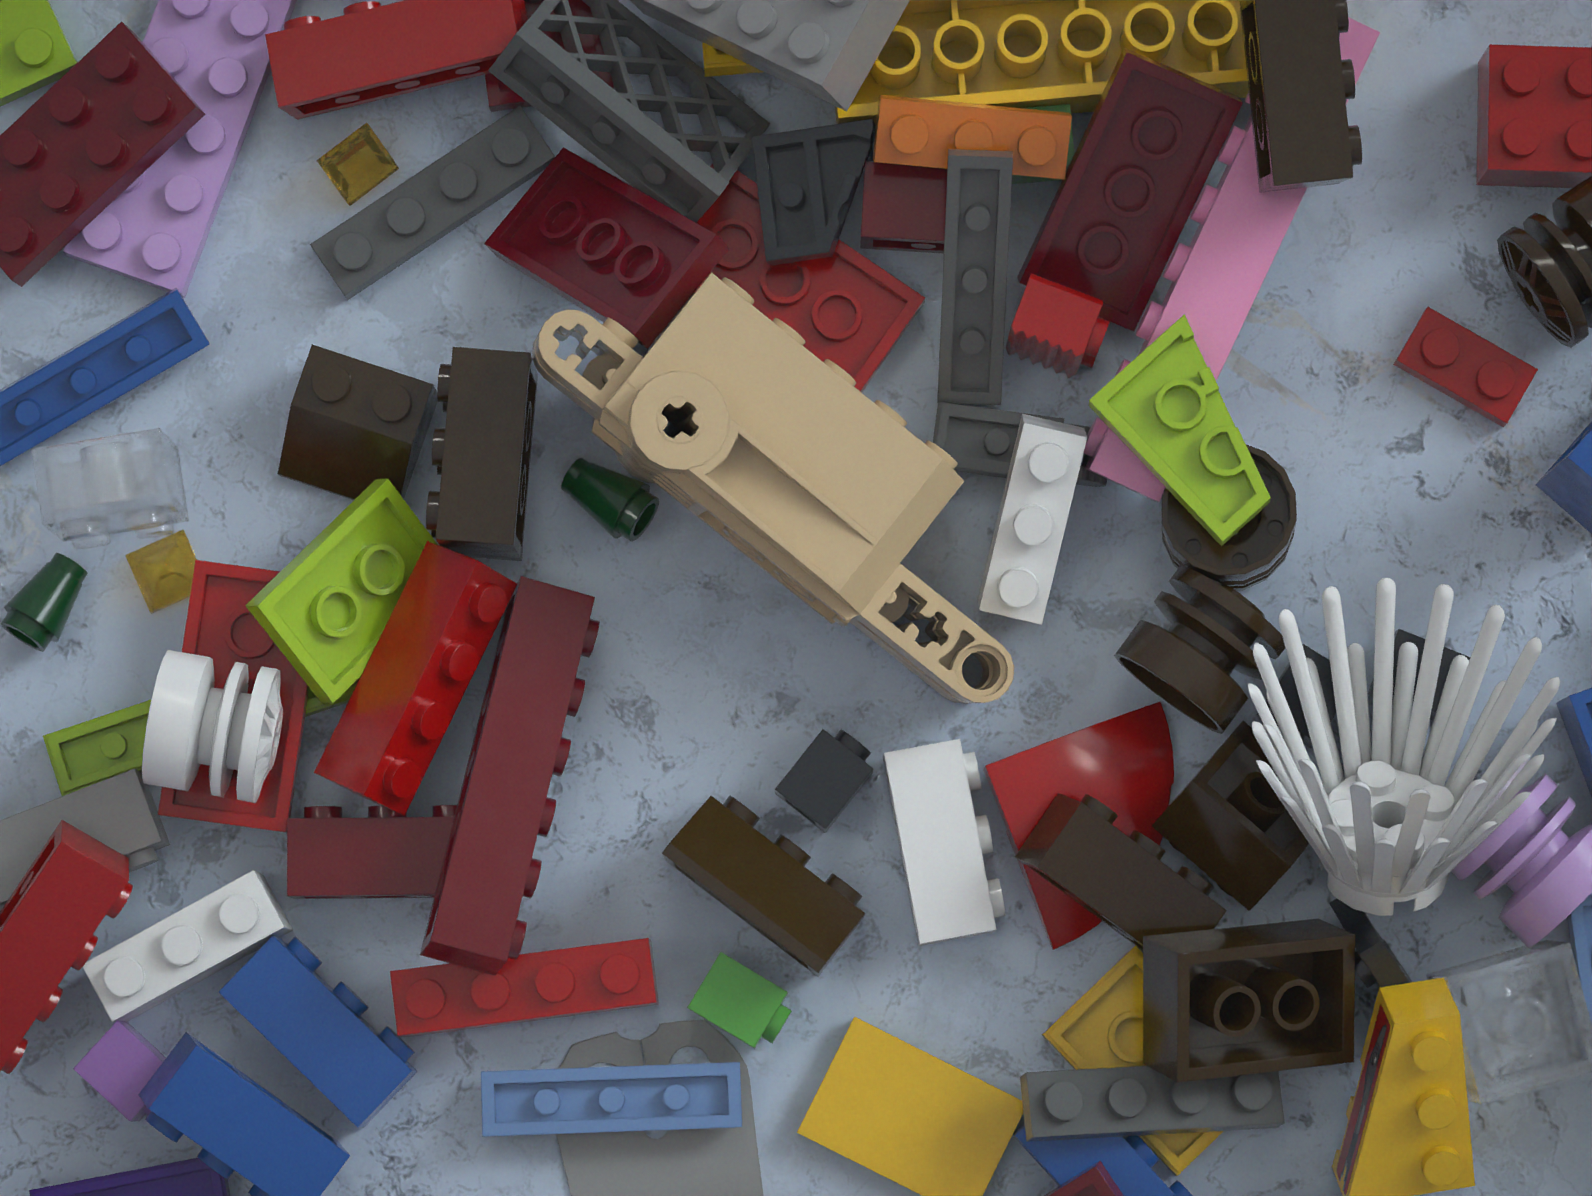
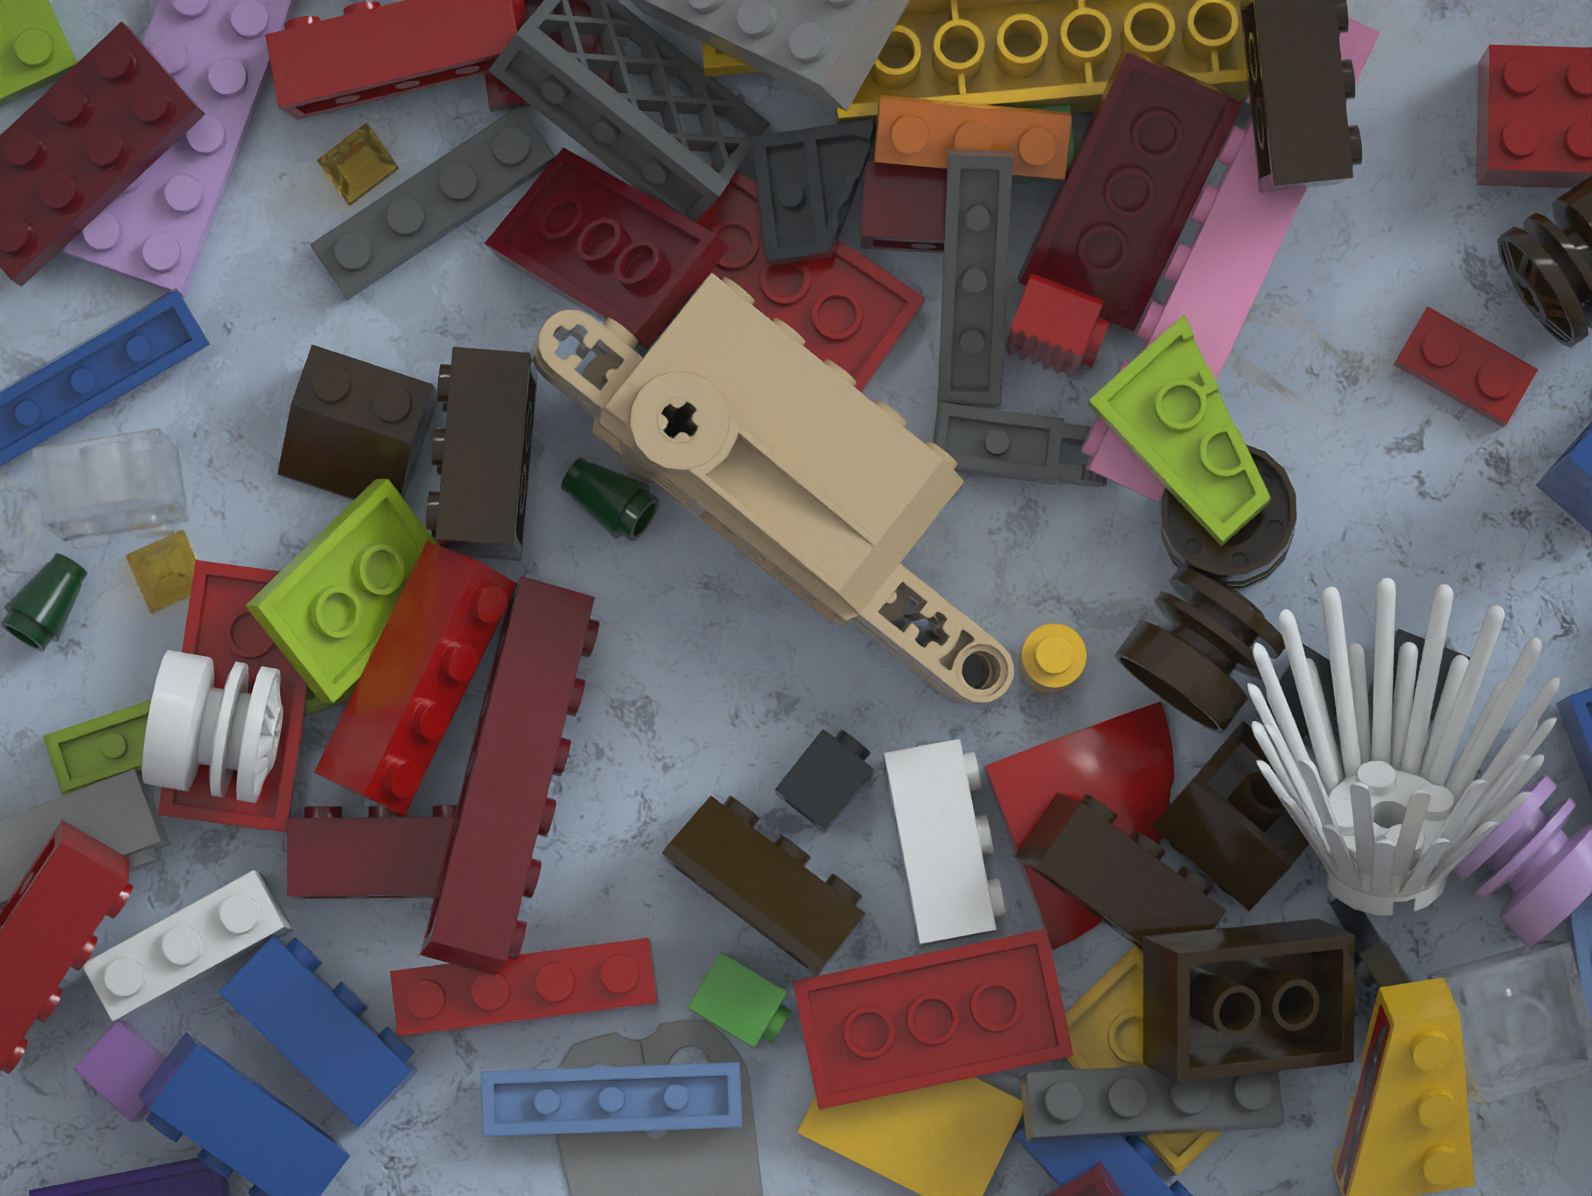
(932, 1018): none -> red plate
(1032, 519): white brick -> none
(1052, 659): none -> yellow brick

